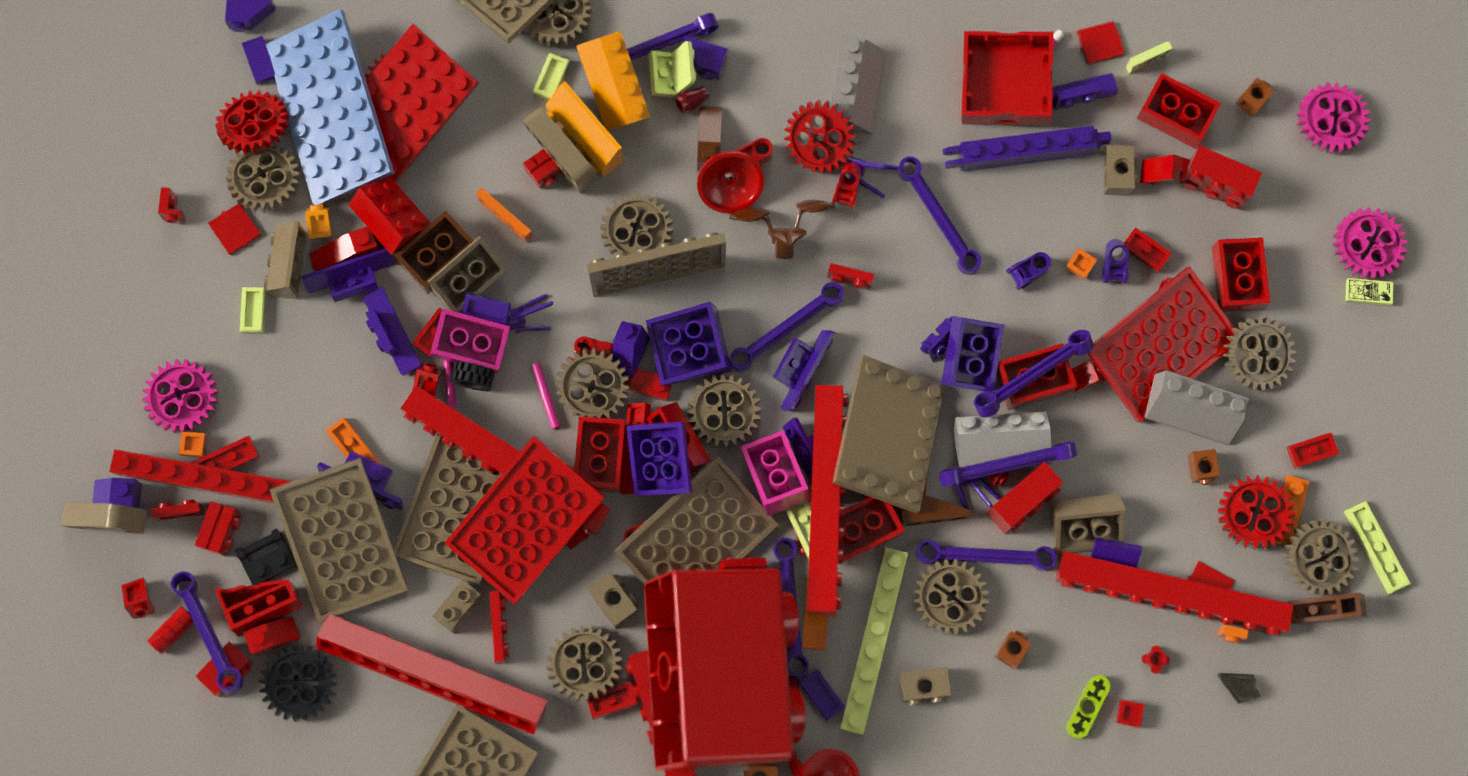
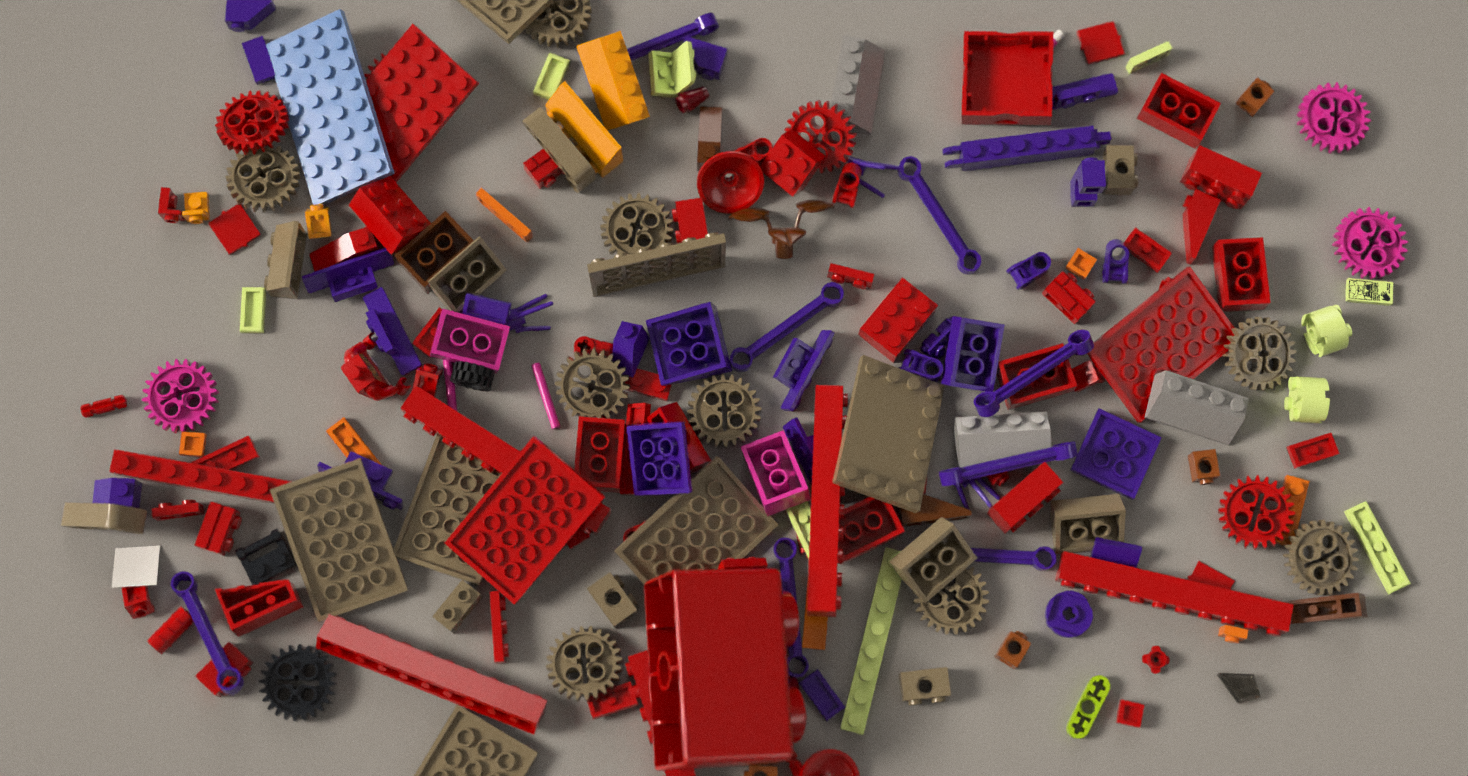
(103, 406): none -> red axle
(135, 566): none -> white sticker
(196, 207): none -> light orange bracket
(271, 636): red slope -> none
(366, 374): none -> red torso
(690, 219): none -> red brick
(792, 162): none -> red brick
(897, 319): none -> red brick
(920, 364): none -> dark purple piece
(933, 559): none -> dark tan slope
(1069, 296): none -> red brick
(1080, 608): none -> dark purple plate
(1087, 182): none -> dark purple arch
(1115, 454): none -> dark purple plate
(1163, 169): red hinge -> none
(1196, 221): none -> red slope
(1307, 399): none -> yellowish green brick
(1326, 330): none -> yellowish green brick

